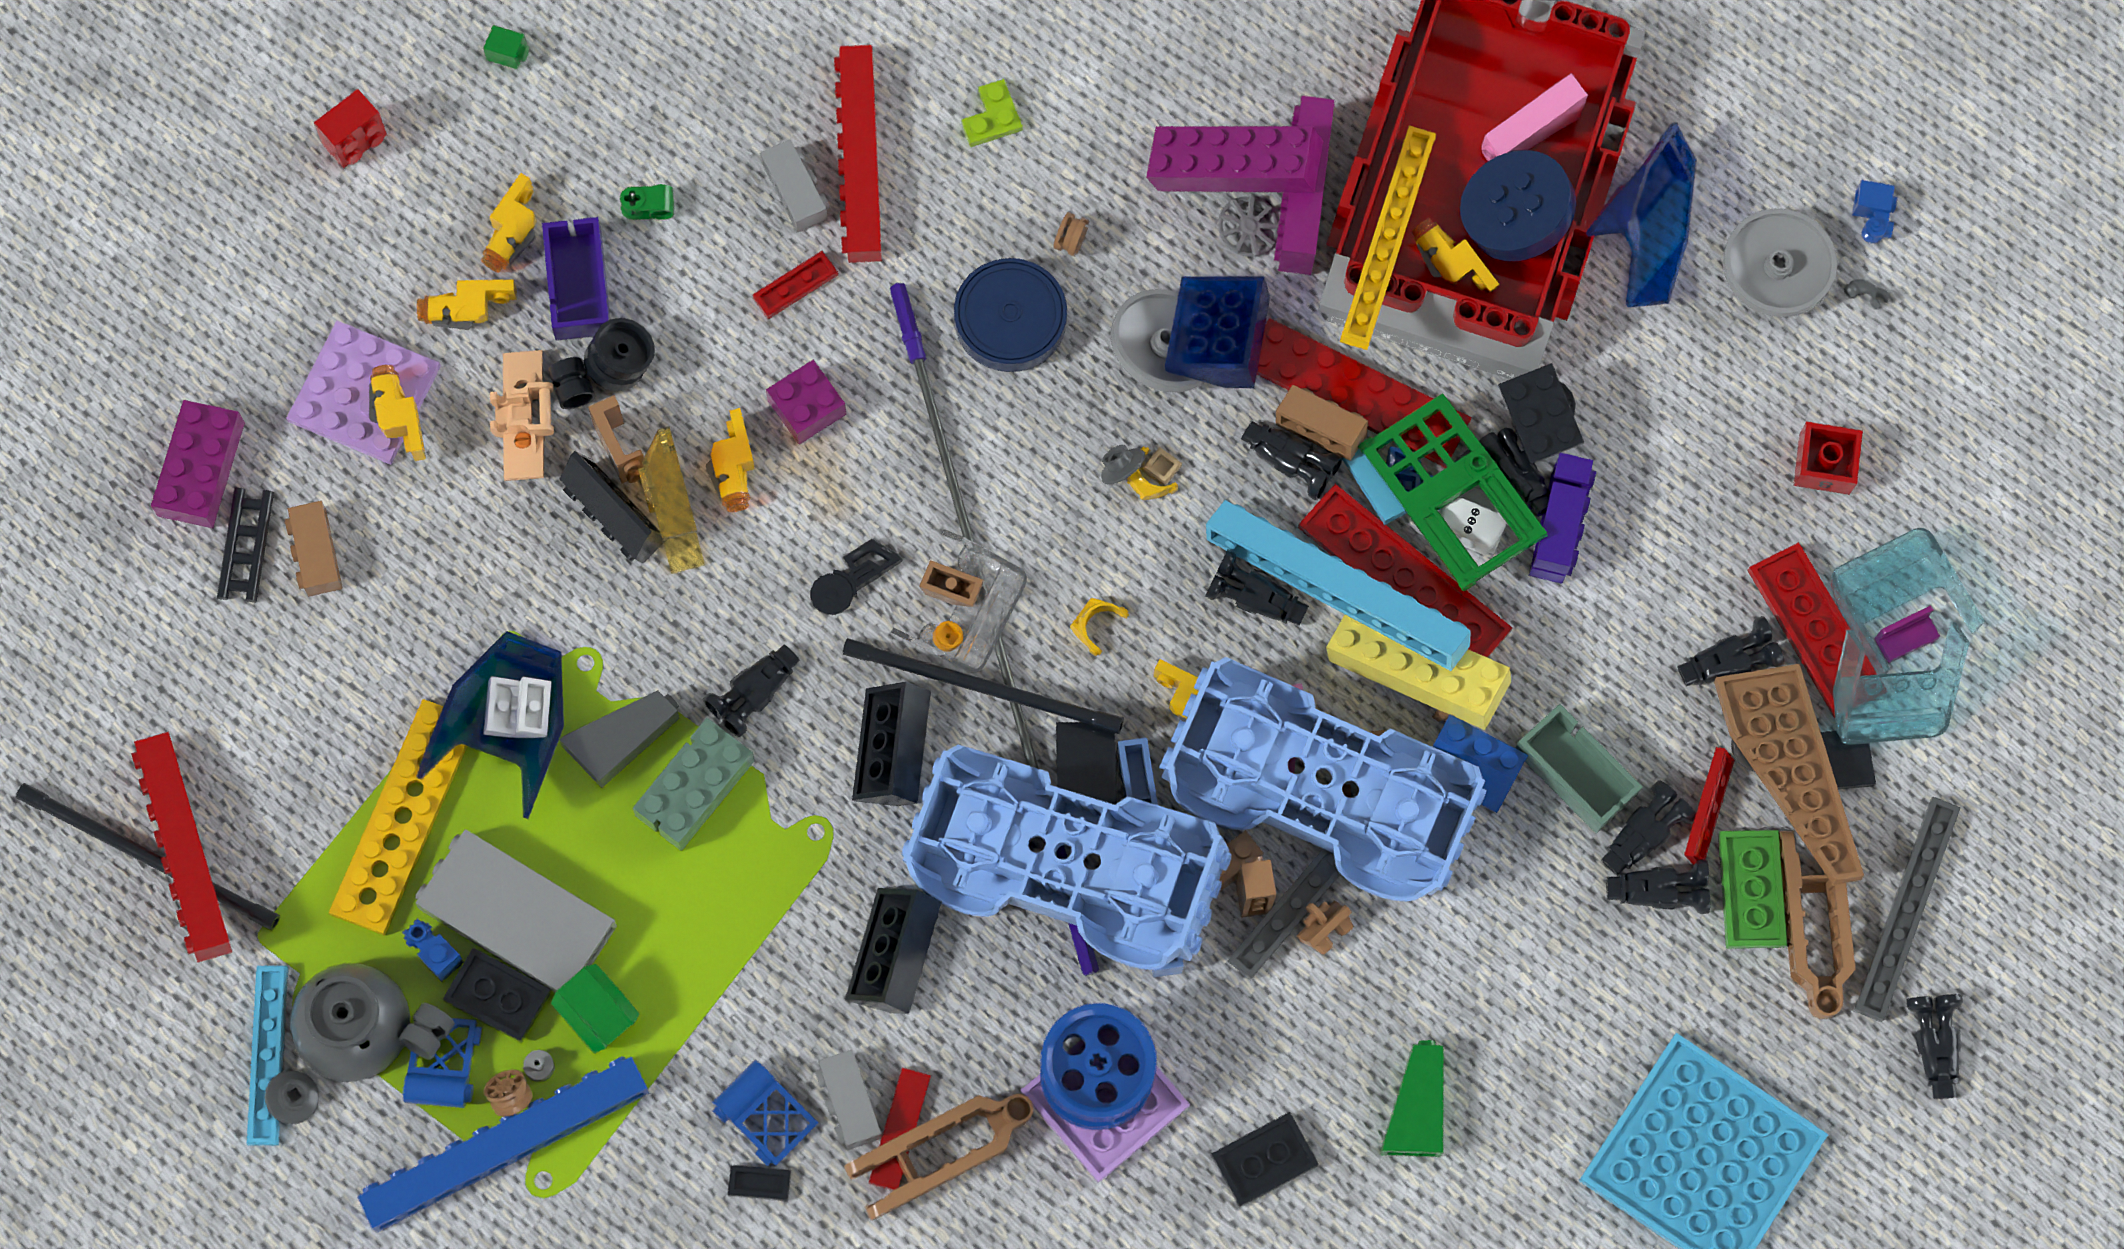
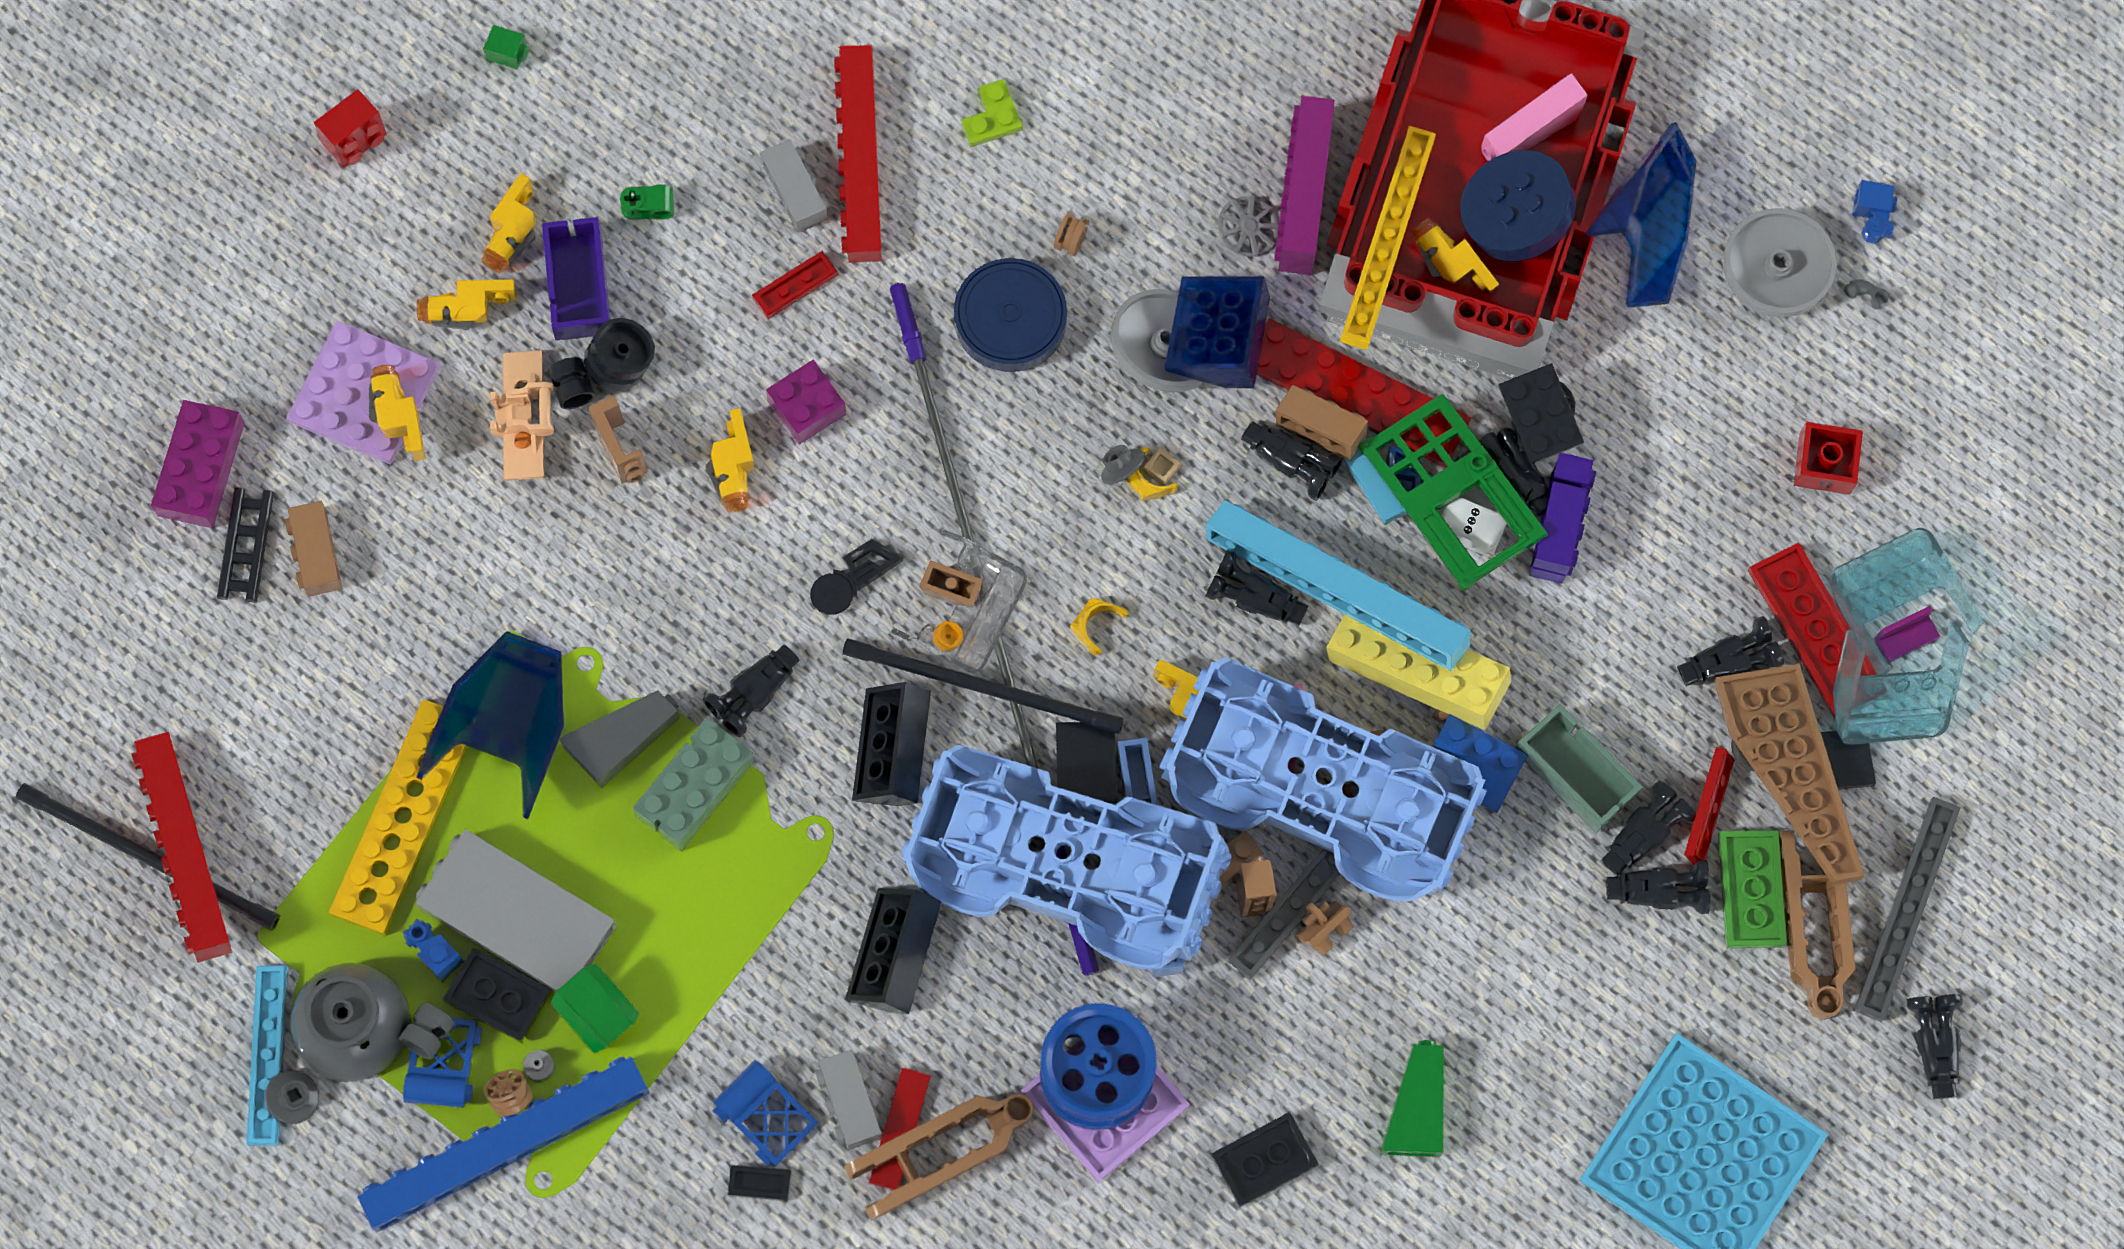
(517, 707): white slope -> none
(610, 507): black slope -> none
(669, 499): clear yellow windscreen -> none
(1235, 158): magenta brick -> none
(1365, 543): red plate -> none

